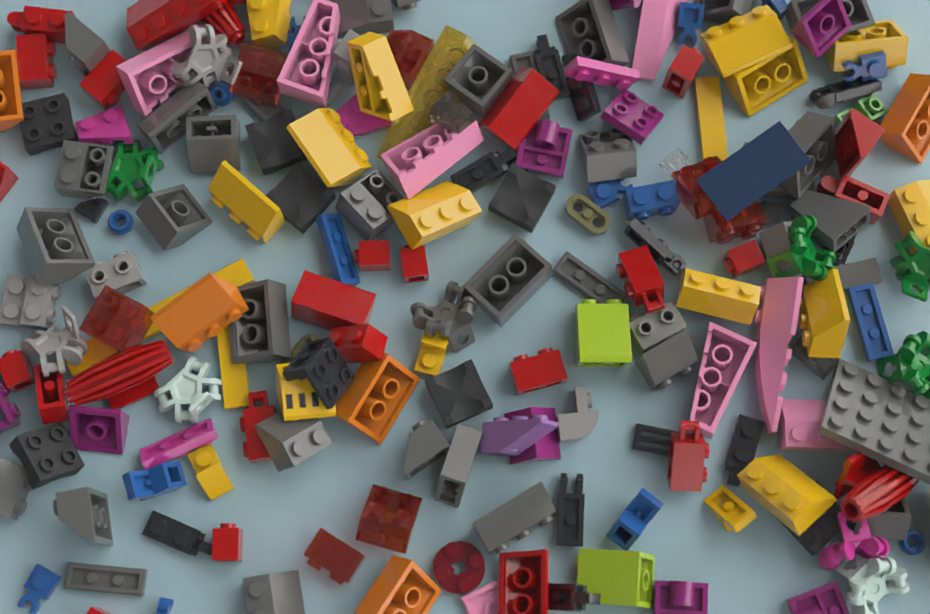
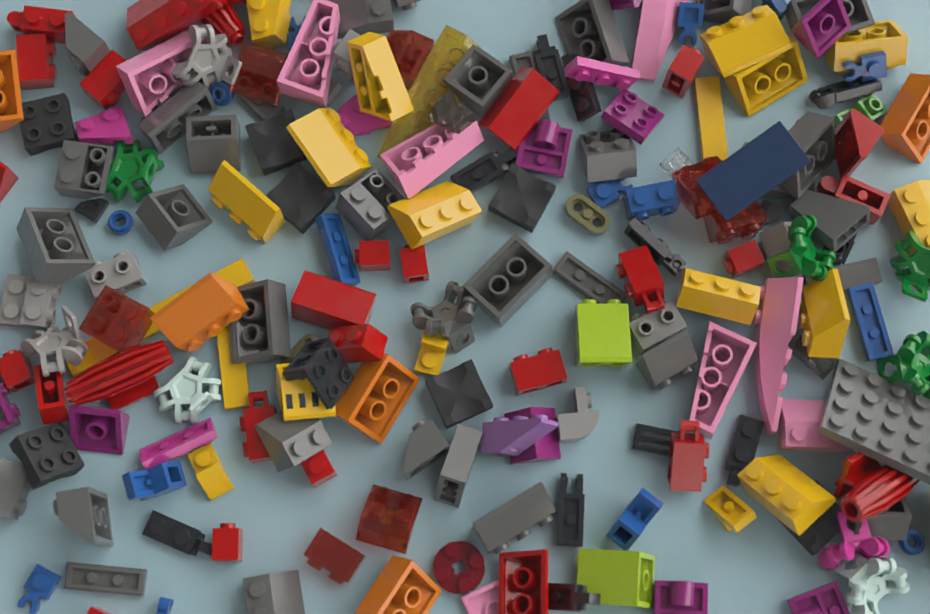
(318, 468): none -> red brick

